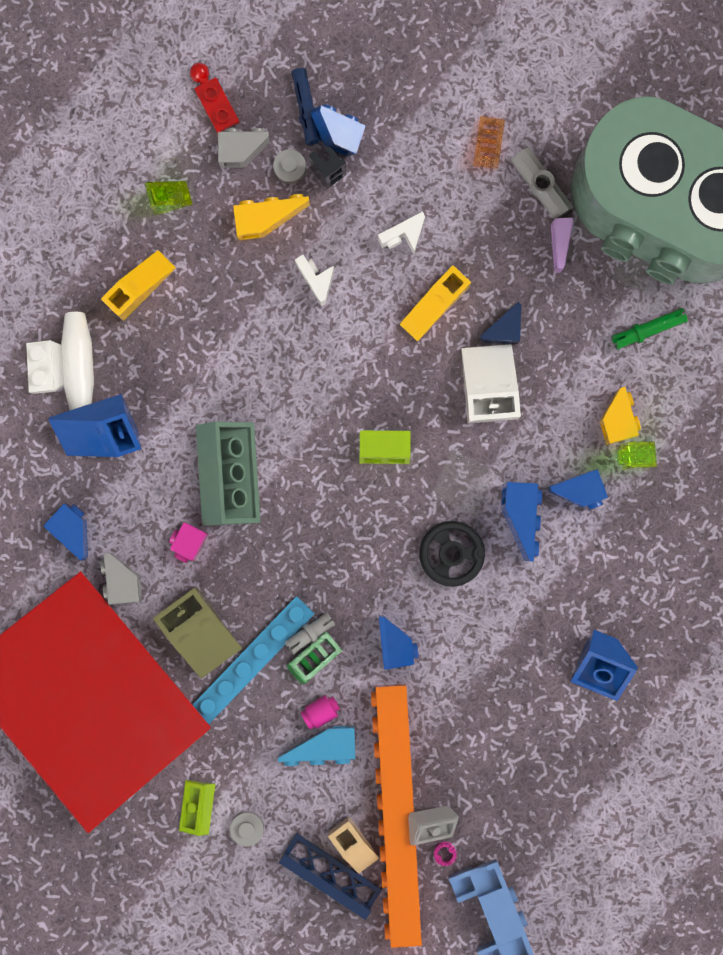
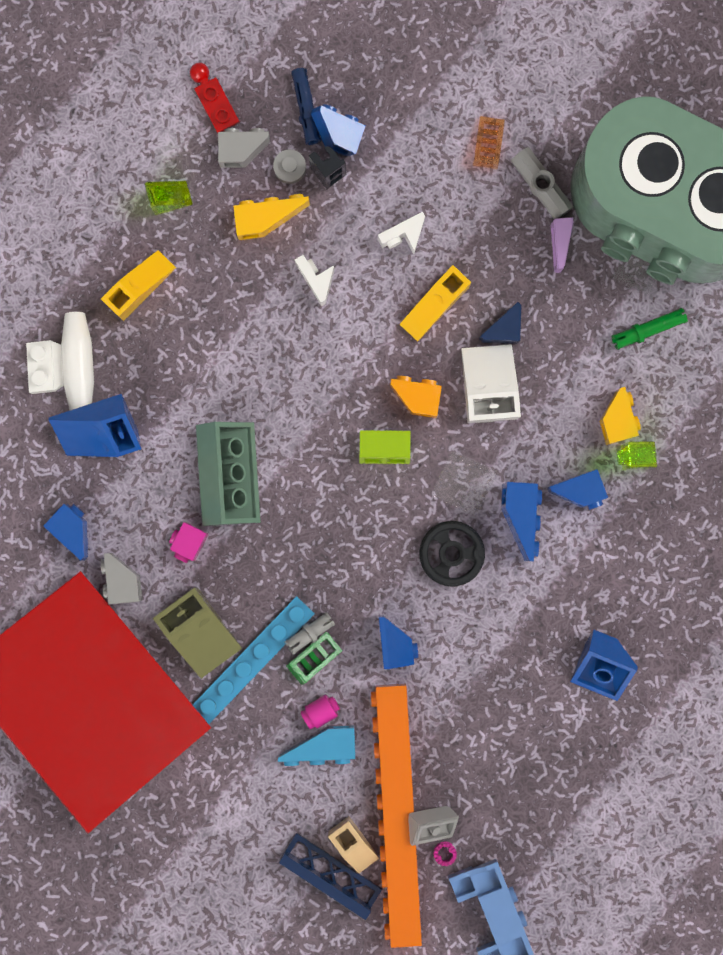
(197, 807): lime slope -> none
(247, 828): light grey wheel -> none
(418, 398): none -> light orange slope

